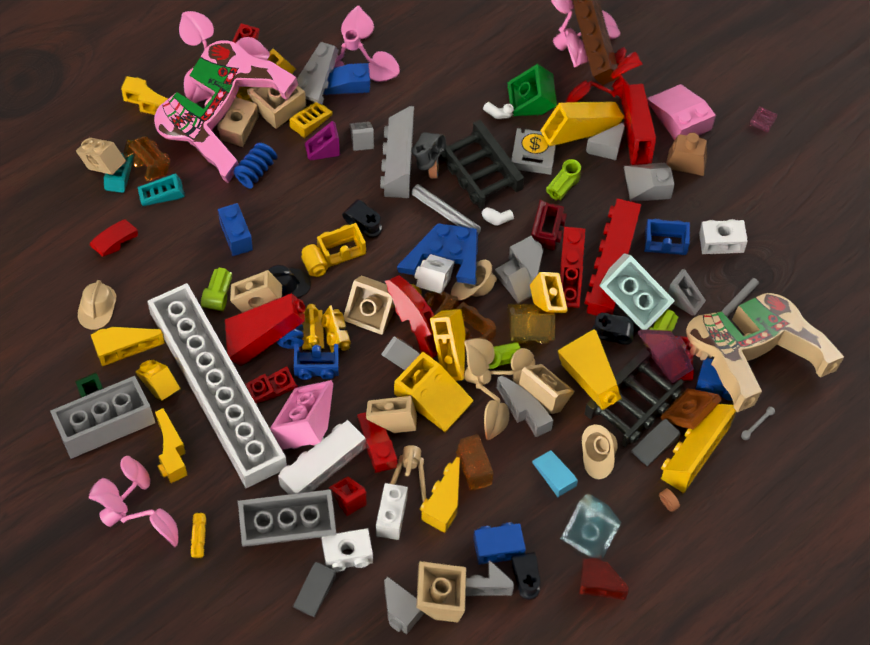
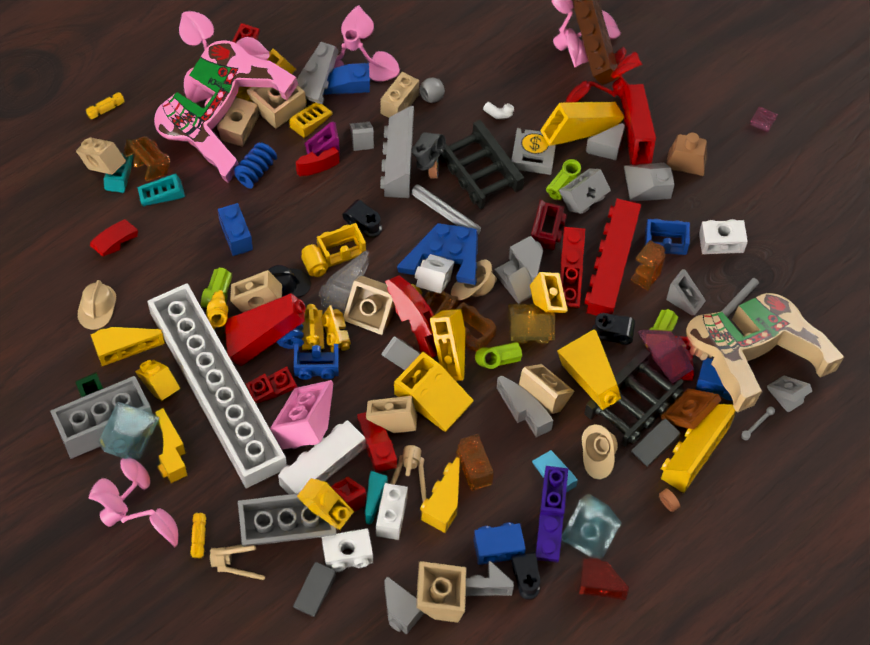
(105, 105): none -> yellow axle
(127, 431): none -> clear light blue slope
(136, 91): yellow slope -> none
(217, 310): none -> yellow animal
(222, 556): none -> tan plant
(313, 164): none -> red slope
(325, 502): none -> yellow slope
(339, 285): none -> clear slope
(374, 495): none -> teal slope
(400, 95): none -> tan brick
(432, 90): none -> light grey piece
(479, 356): tan plant -> none
(496, 218): white arm -> none
(532, 92): green slope -> none
(551, 513): none -> dark purple slope
(585, 190): none -> light grey brick
(635, 291): light aqua slope -> none
(652, 262): none -> clear orange window
(682, 111): bright pink slope -> none
(789, 392): none -> light grey slope

